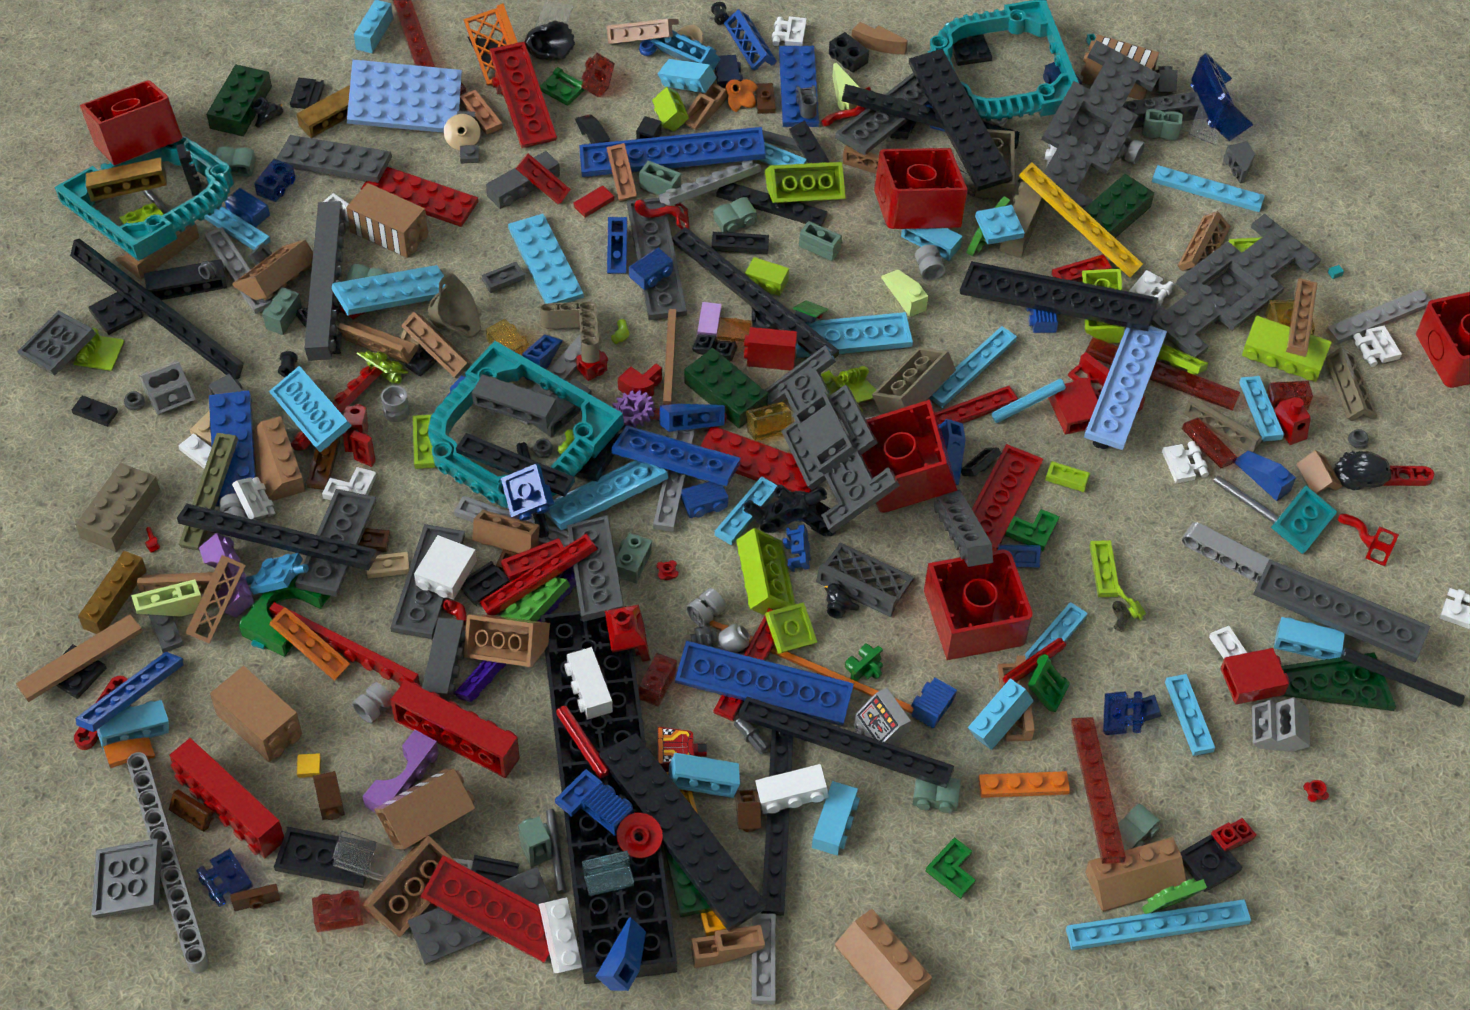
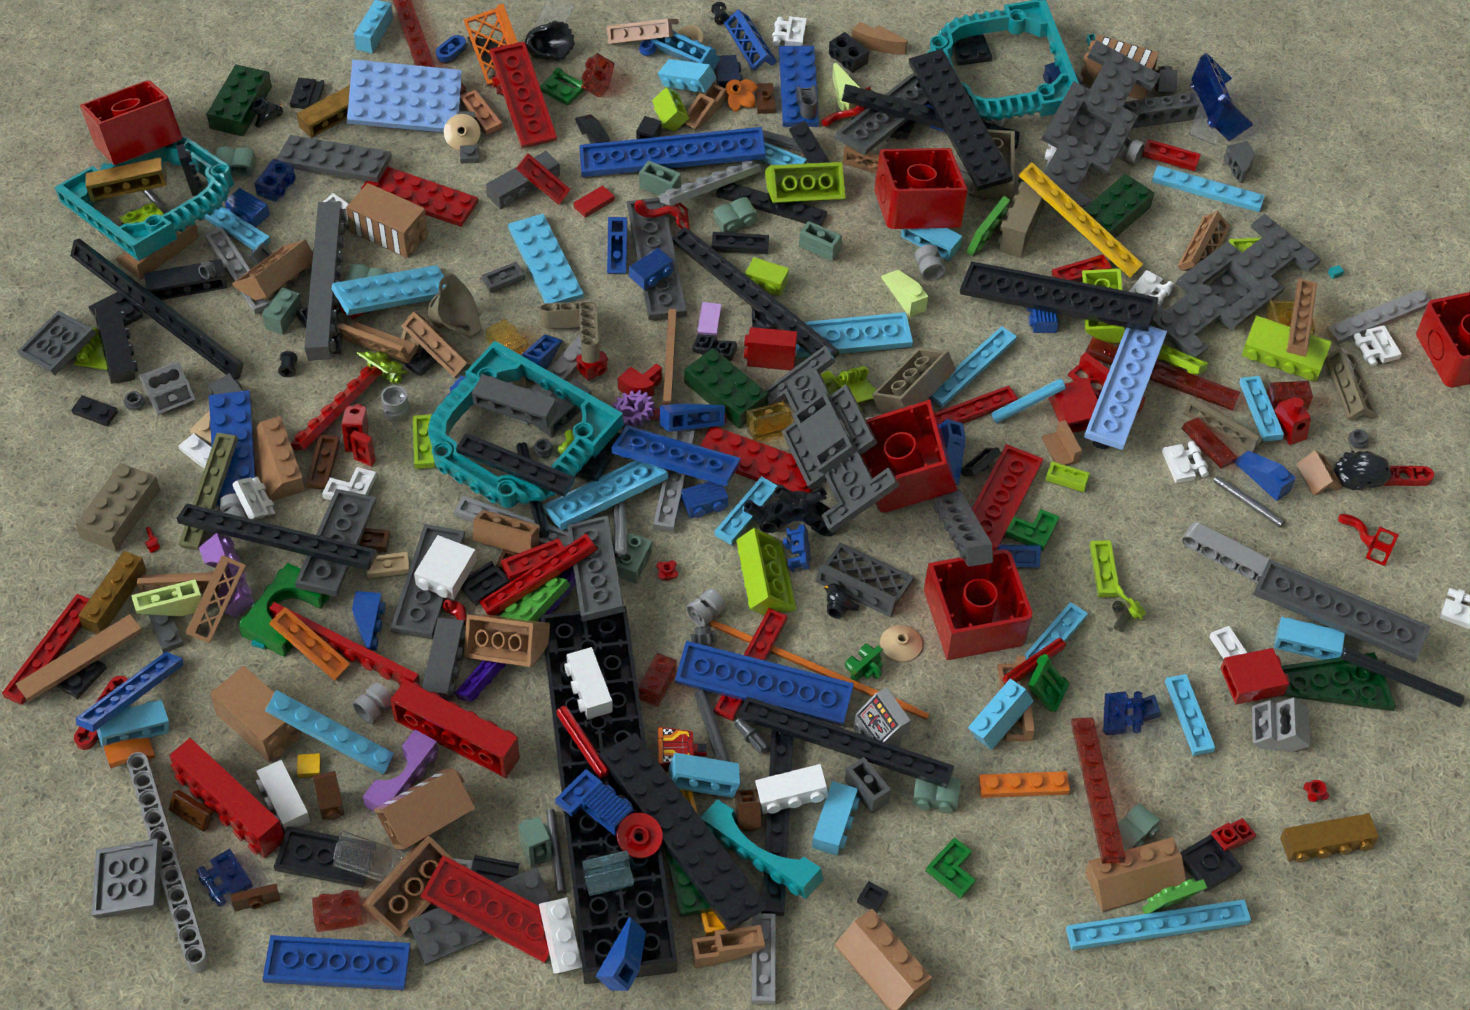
(49, 647): none -> red plate
(114, 343): none -> black brick
(276, 573): dark azure plate -> none
(282, 796): none -> white brick
(310, 409): medium azure plate -> none
(329, 732): none -> medium azure plate
(337, 962): none -> blue plate
(367, 612): none -> blue slope
(451, 48): none -> blue plate
(527, 493): plate -> none
(620, 530): none -> light grey axle
(621, 172): nougat plate -> none
(622, 332): lime arm -> none
(627, 630): red plate -> none
(711, 725): none -> dark grey axle
(733, 329): clear orange piece -> none
(734, 638): light grey head -> none
(791, 628): lime plate -> none
(798, 875): none -> teal arch
(809, 311): green piece -> none
(871, 787): none -> dark grey brick
(872, 897): none -> black plate
(901, 650): none -> tan dish
(933, 702): blue brick -> none
(999, 224): medium azure plate -> none
(1063, 445): none -> medium nougat panel
(1162, 124): sand green brick -> none
(1171, 155): none -> red plate
(1304, 519): teal plate -> none
(1329, 838): none -> pearl gold brick

